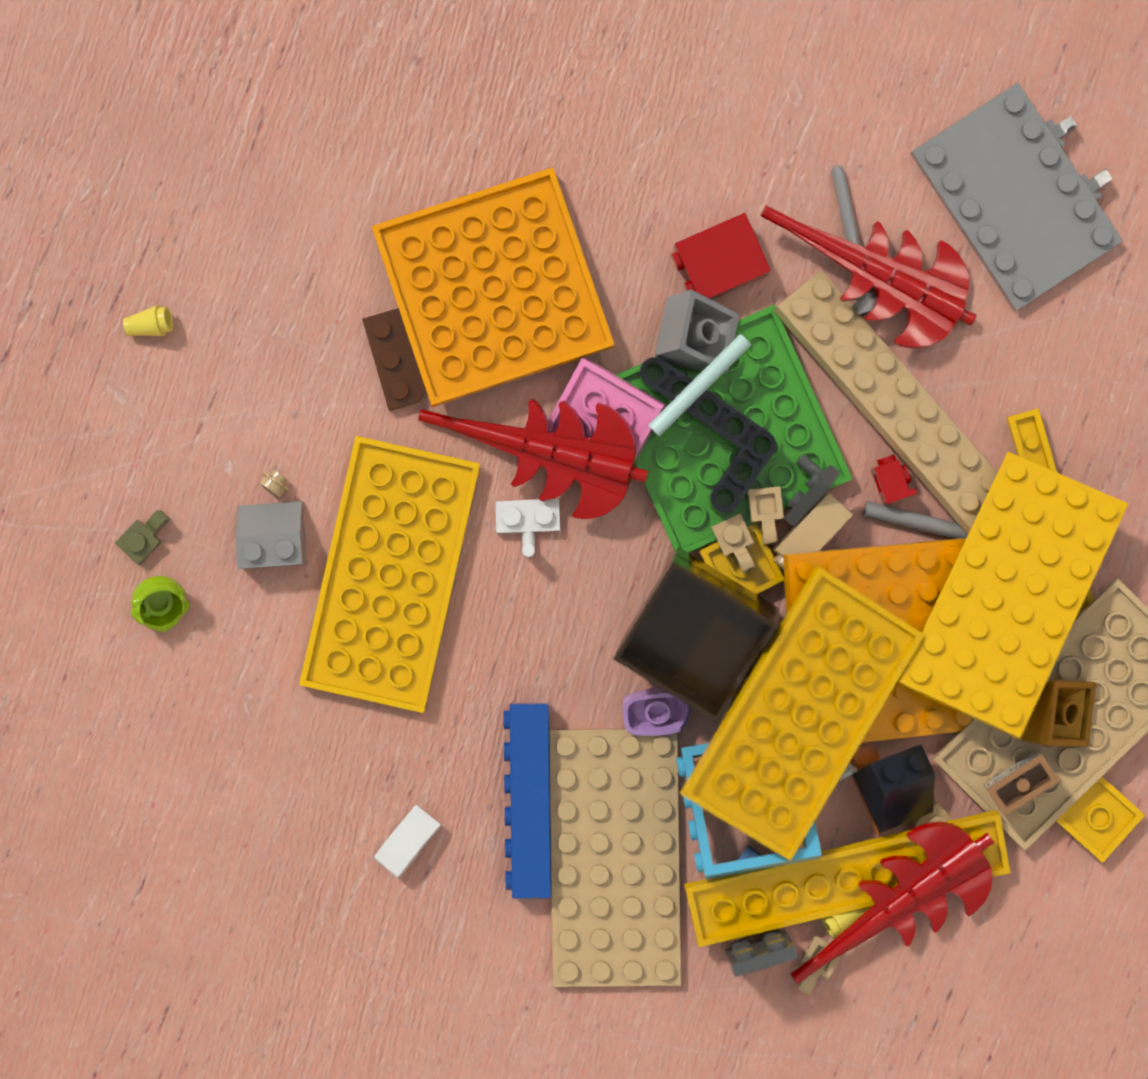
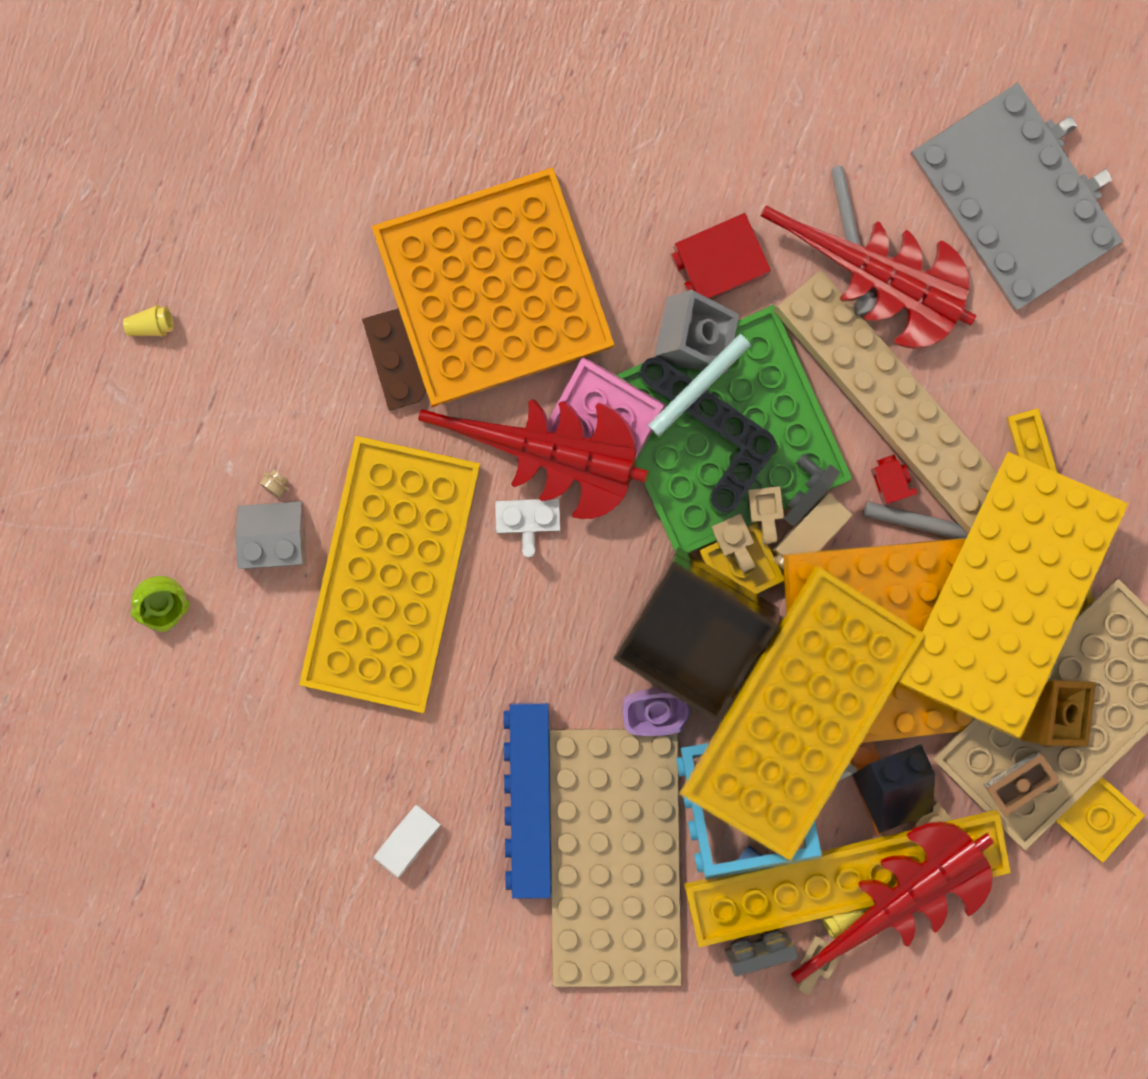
(141, 539): olive plate -> none

